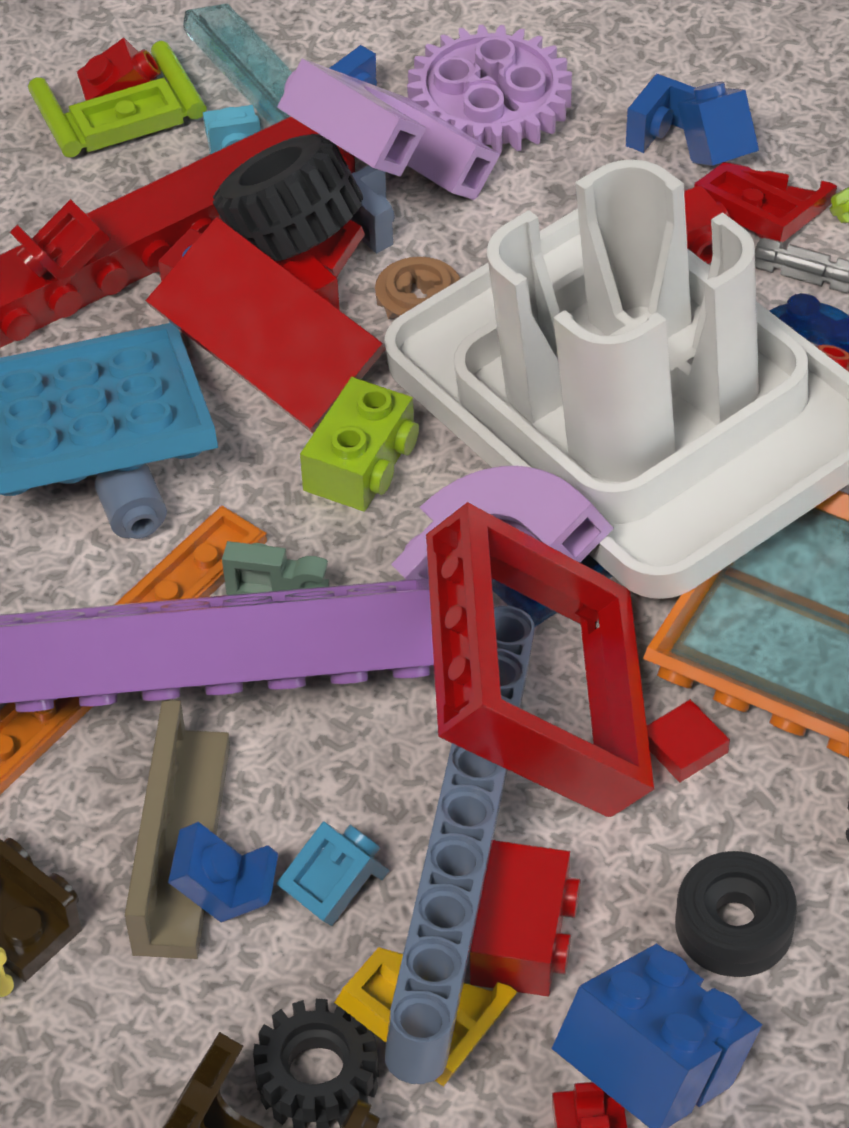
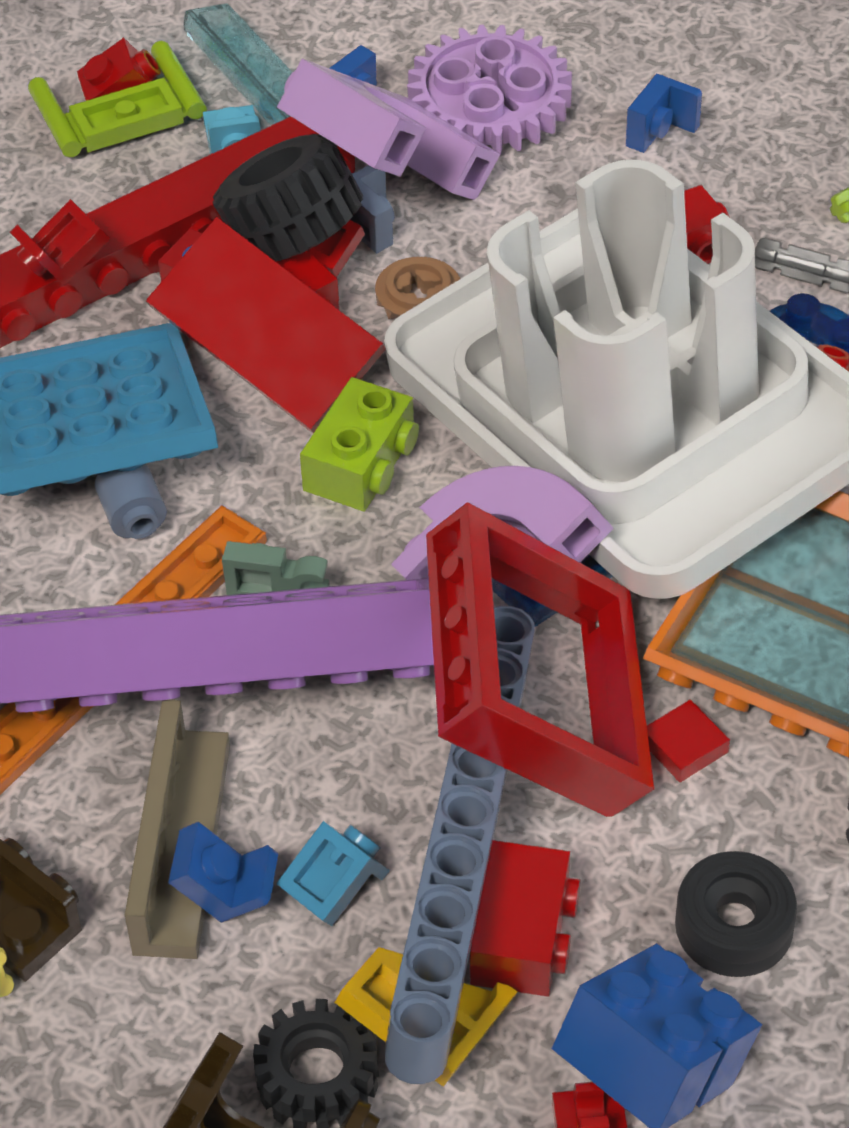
(717, 124): blue brick -> none
(764, 200): red wing -> none

